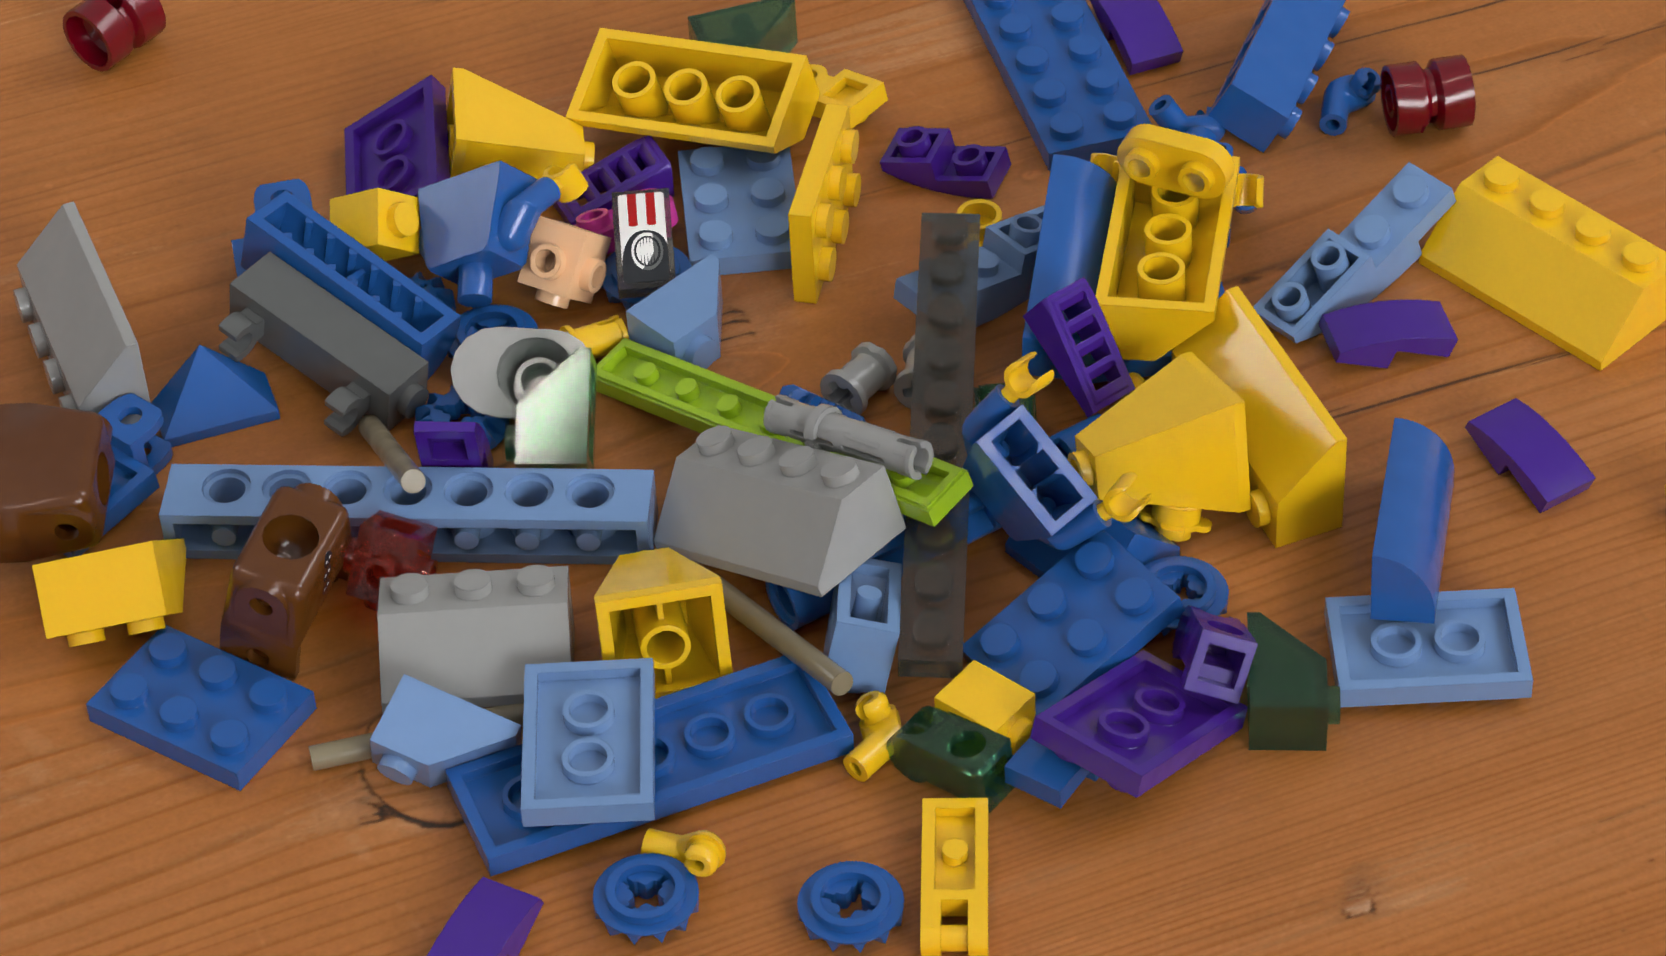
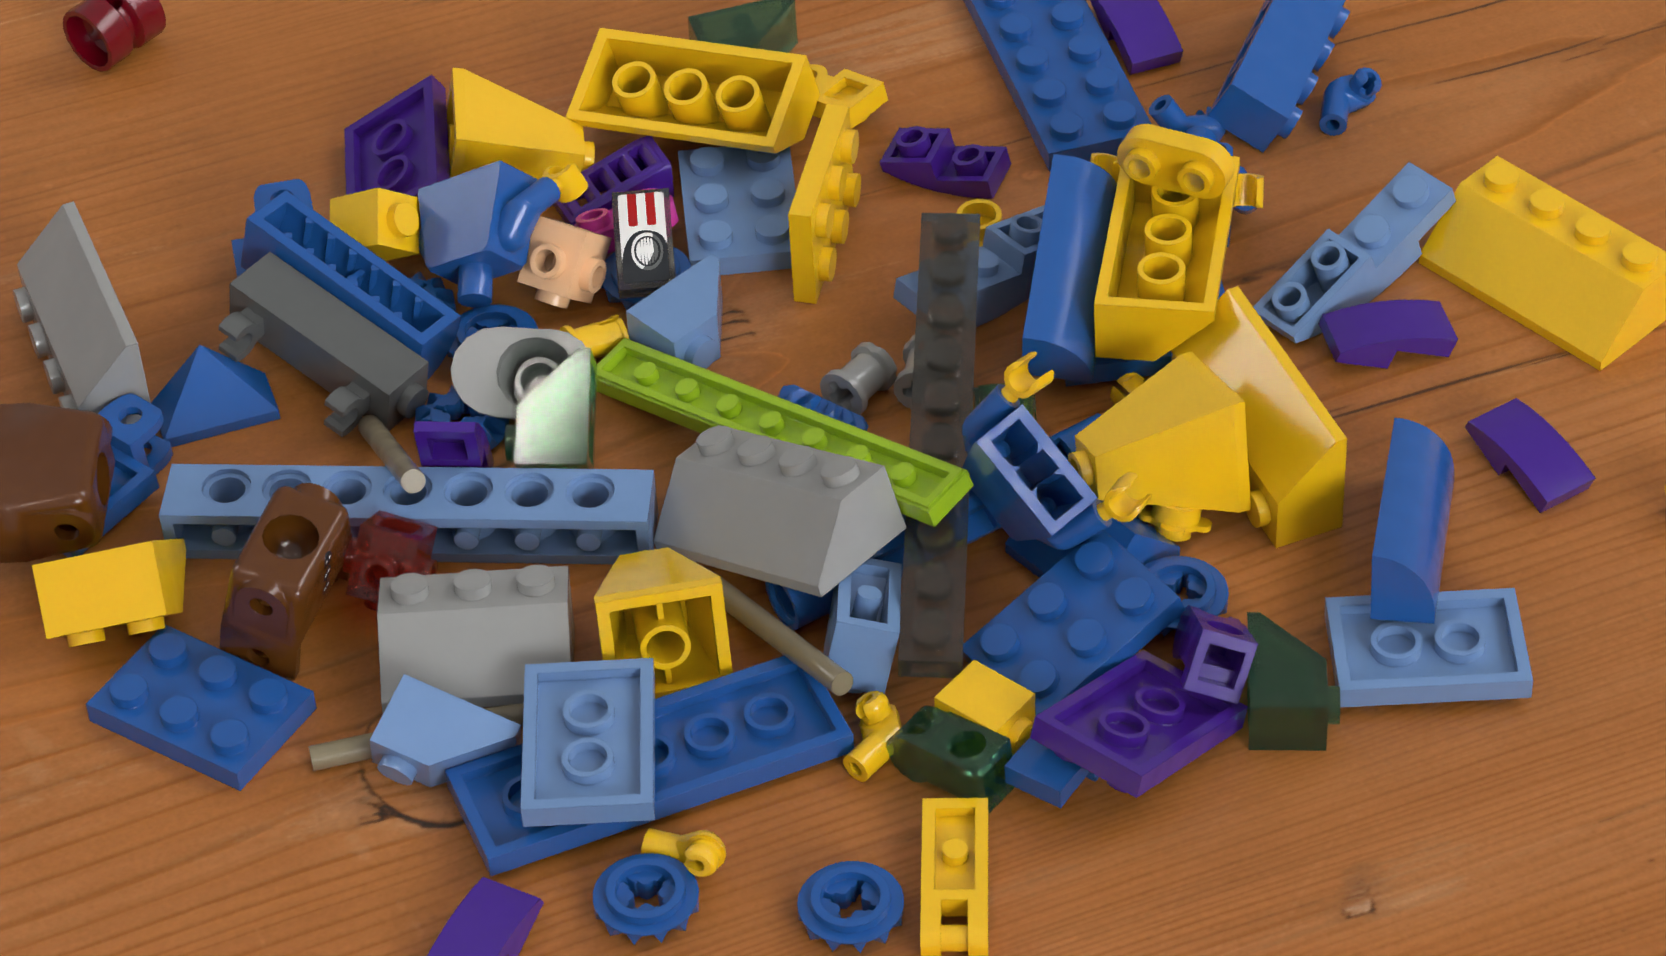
(831, 431): light grey pin -> none
(1089, 322): dark purple slope -> none
(1421, 96): dark red wheel -> none

